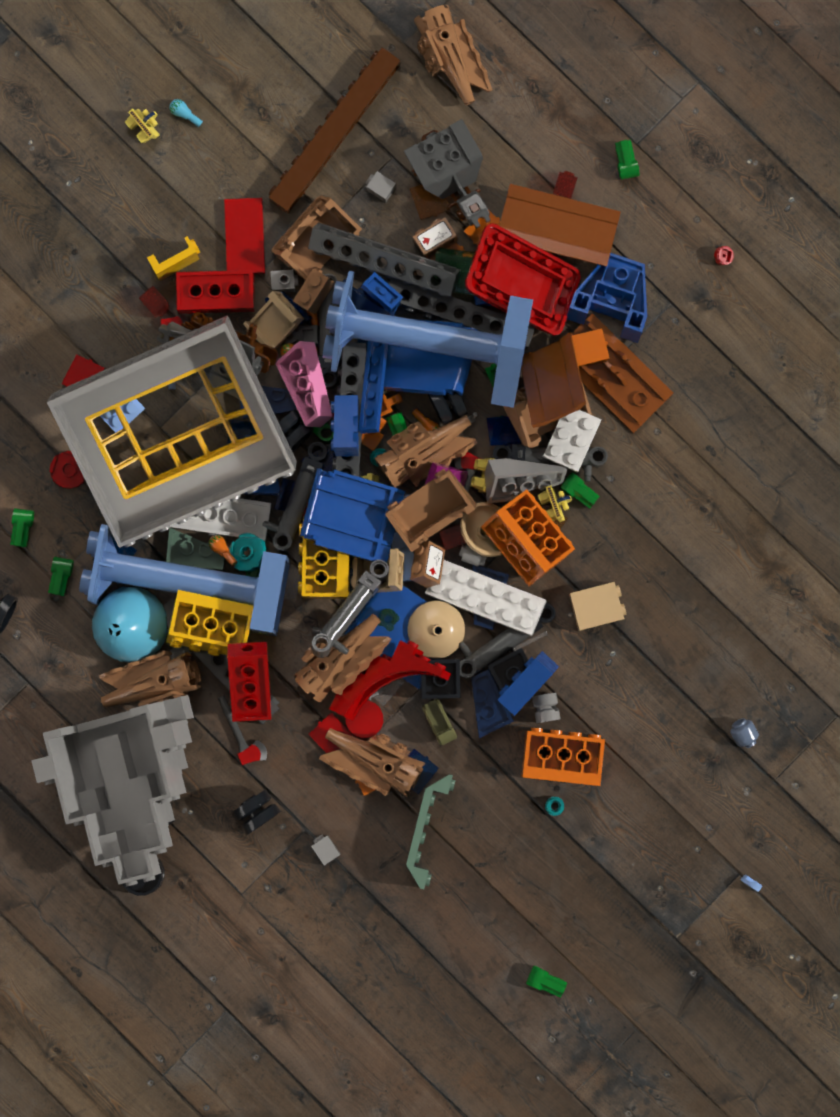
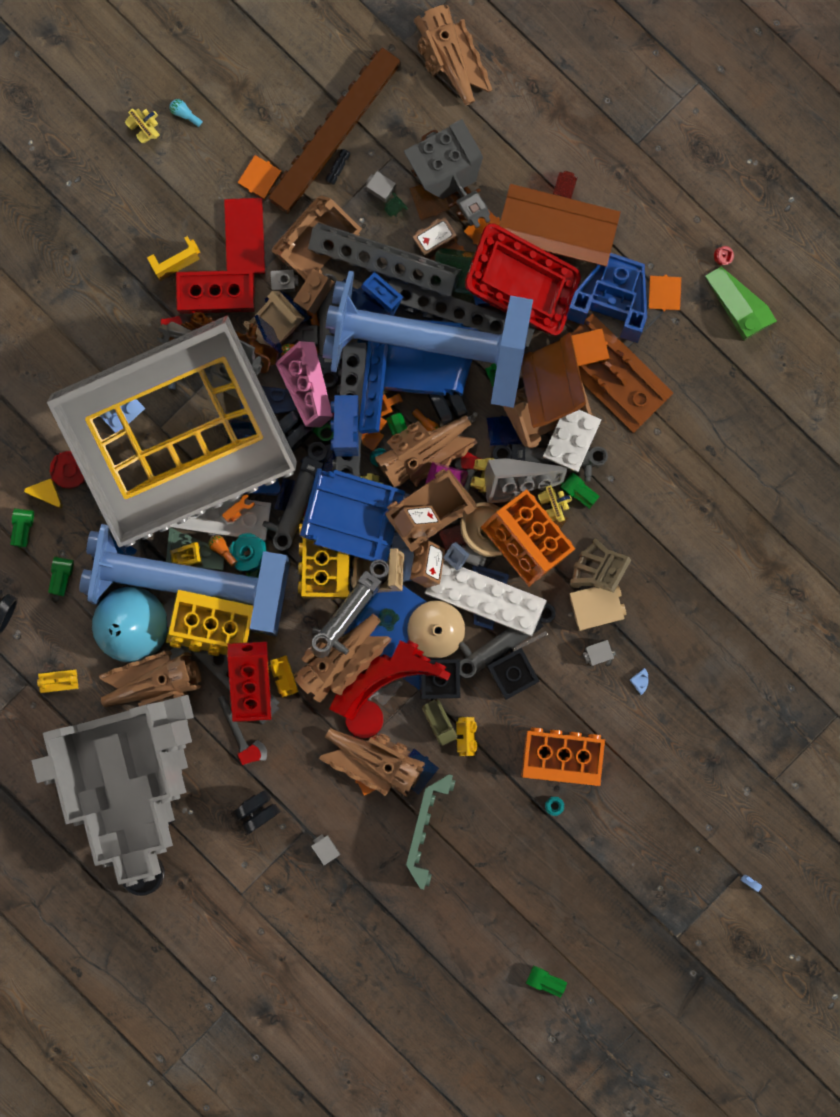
(46, 492): none -> yellow slope
(58, 681): none -> yellow hinge
(81, 369): red piece -> none
(154, 302): clear red brick -> none
(187, 555): none -> yellow slope
(233, 513): none -> orange plate
(259, 177): none -> orange piece
(268, 333): none -> clear blue piece
(286, 683): none -> yellow hinge
(319, 732): red piece -> none
(338, 166): none -> black axle
(394, 206): none -> clear green brick
(417, 522): none -> medium nougat brick
(456, 556): none -> sand blue plate
(467, 727): none -> yellow hinge
(489, 711): dark blue wing -> none
(527, 682): blue wedge -> none
(546, 707): light grey wheel -> none
(598, 653): none -> light grey brick
(608, 573): none -> dark tan plate
(627, 164): green piece -> none
(640, 681): none -> light blue tile
(664, 293): none -> orange piece
(743, 307): none -> bright green wedge
(744, 733): sand blue head -> none

